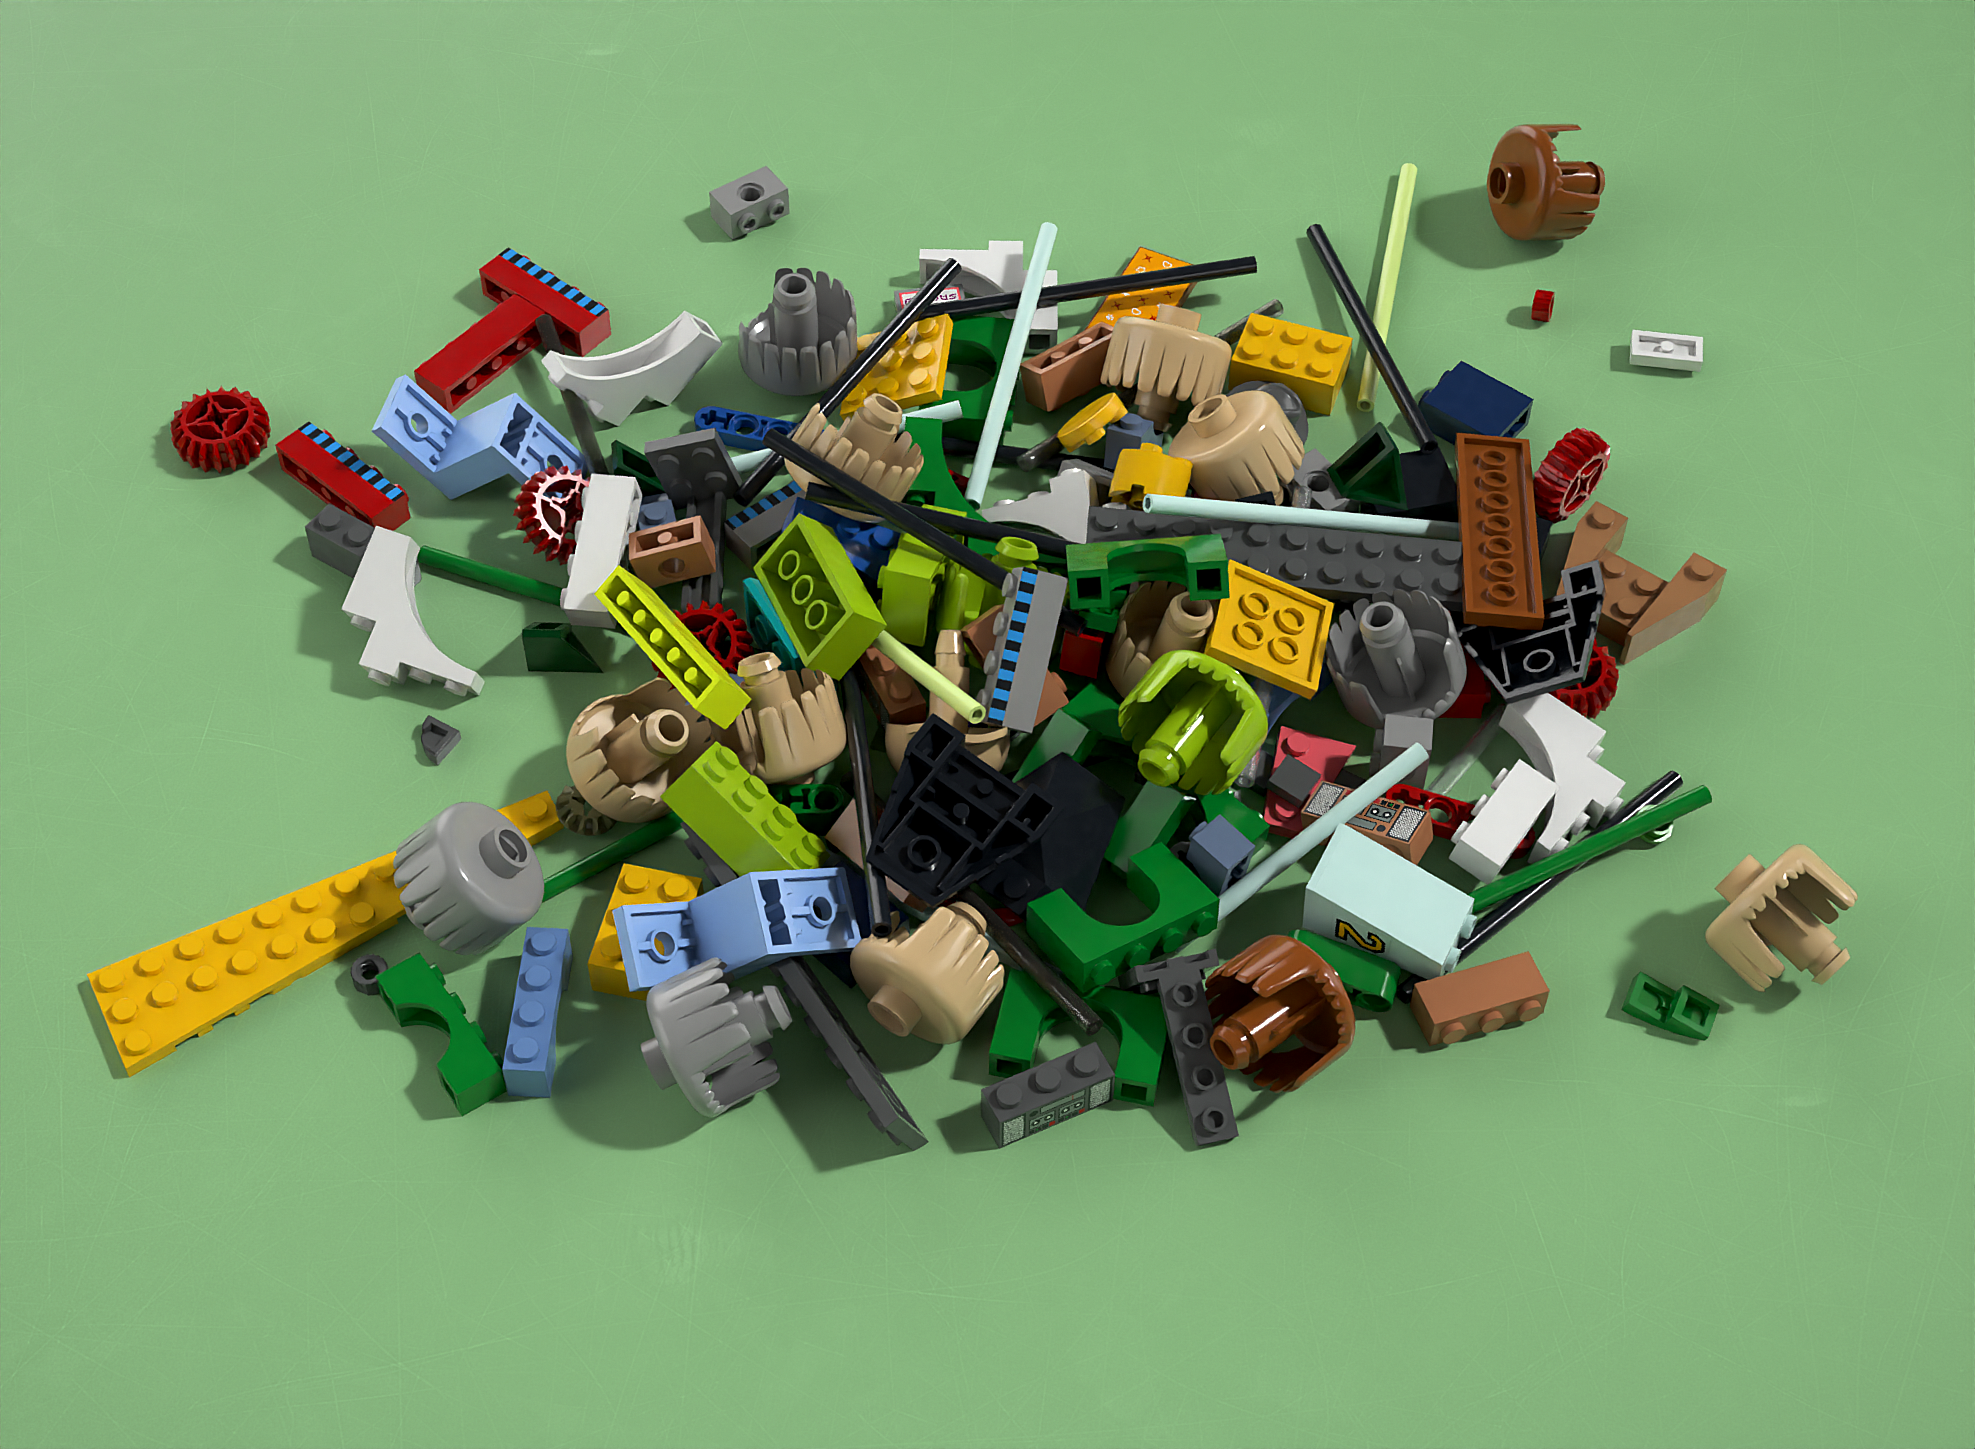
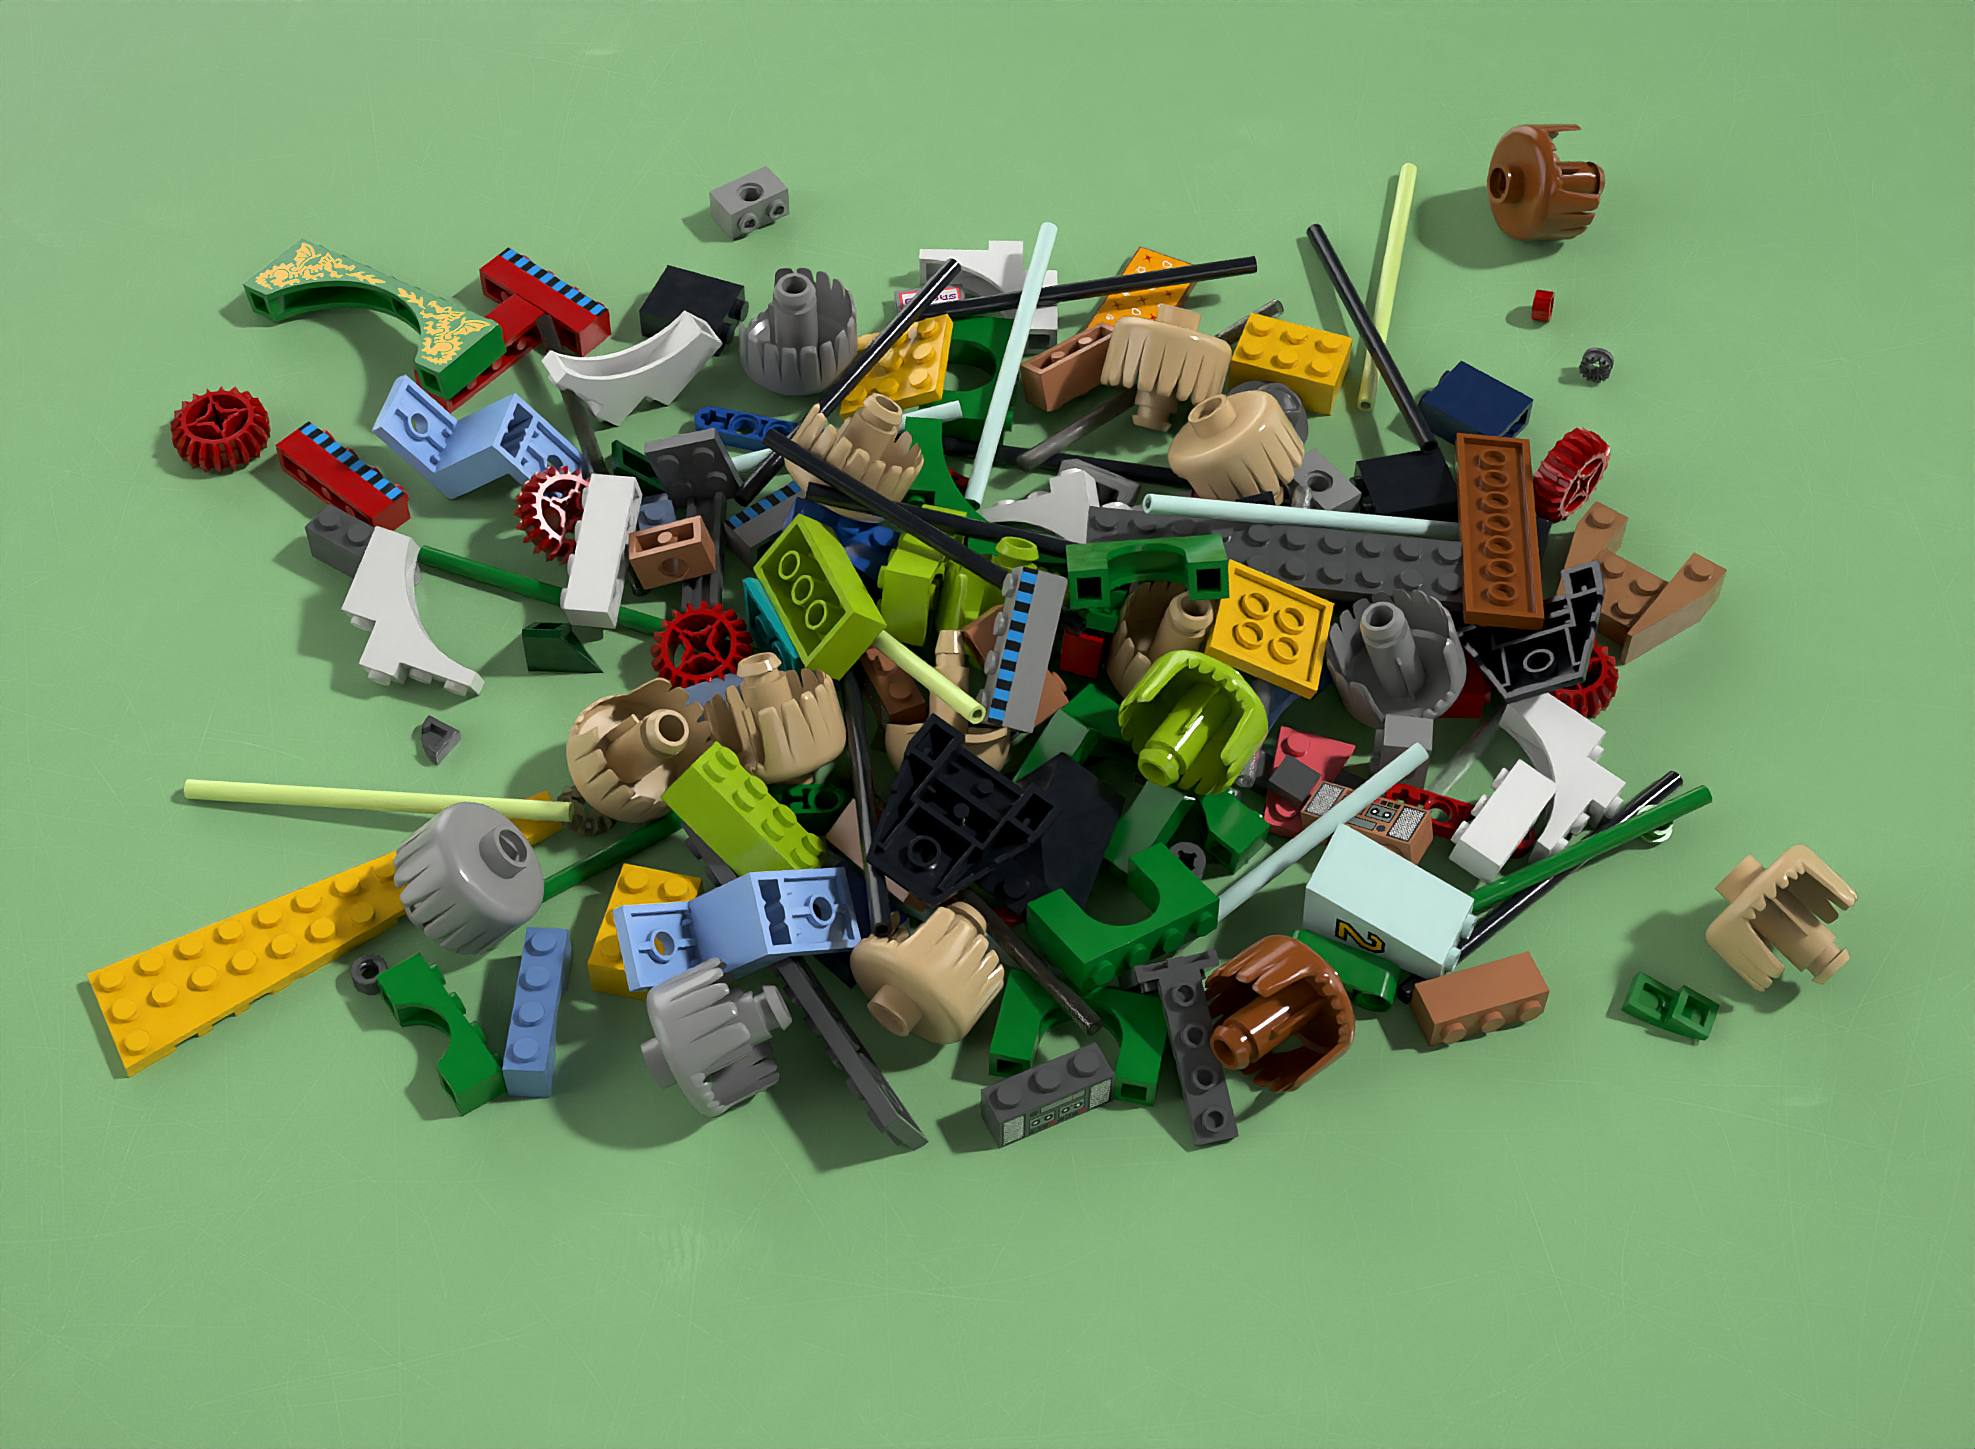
(311, 278): none -> green arch
(370, 799): none -> yellowish green piece
(672, 647): neon yellow brick -> none
(706, 297): none -> black brick
(1089, 422): yellow tile -> none
(1129, 434): sand blue arch -> none
(1148, 472): yellow brick -> none
(1219, 854): sand blue arch -> none
(1371, 471): dark green slope -> none
(1593, 372): none -> dark grey bush
(1666, 350): white plate -> none

